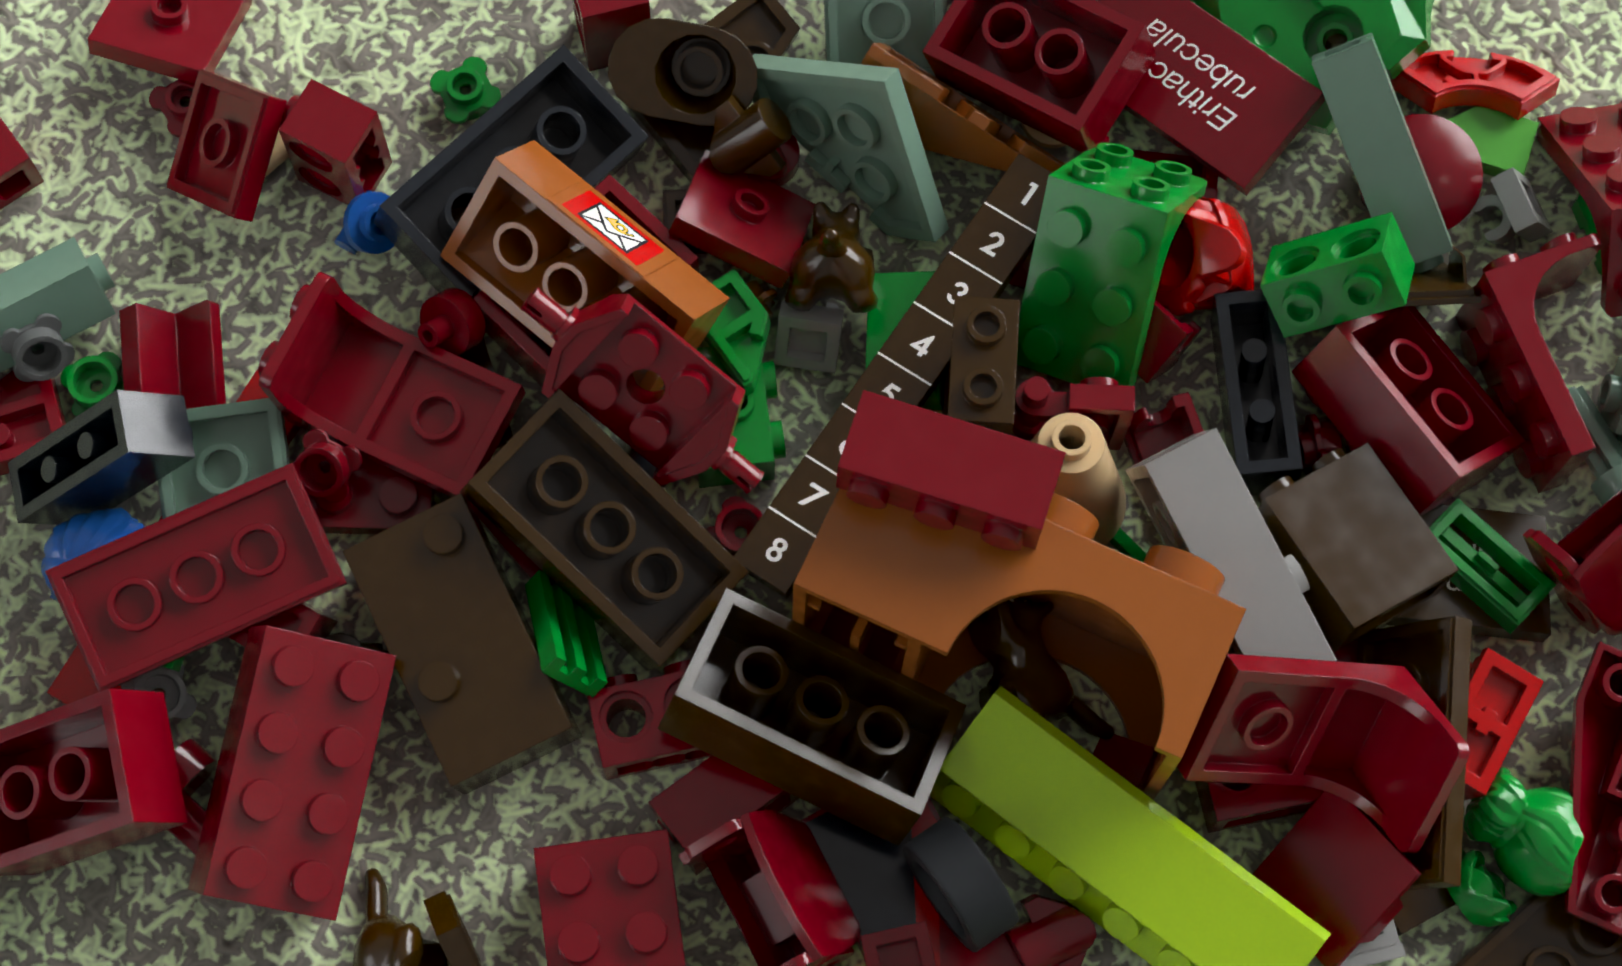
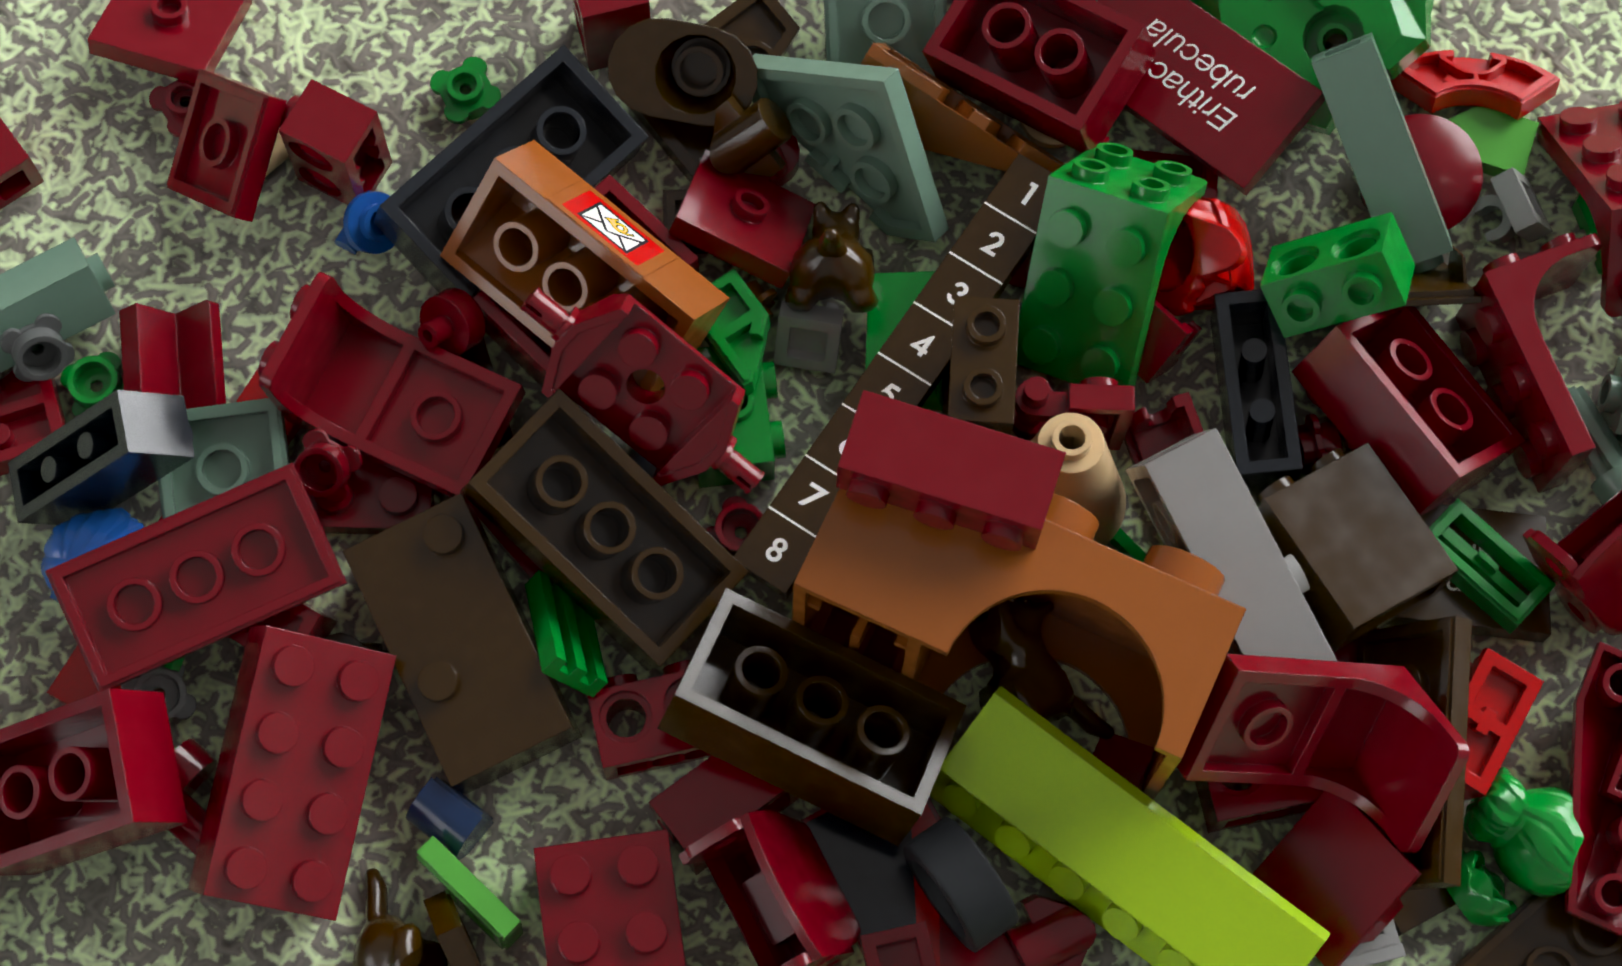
(449, 817): none -> dark blue brick
(470, 894): none -> bright green tile

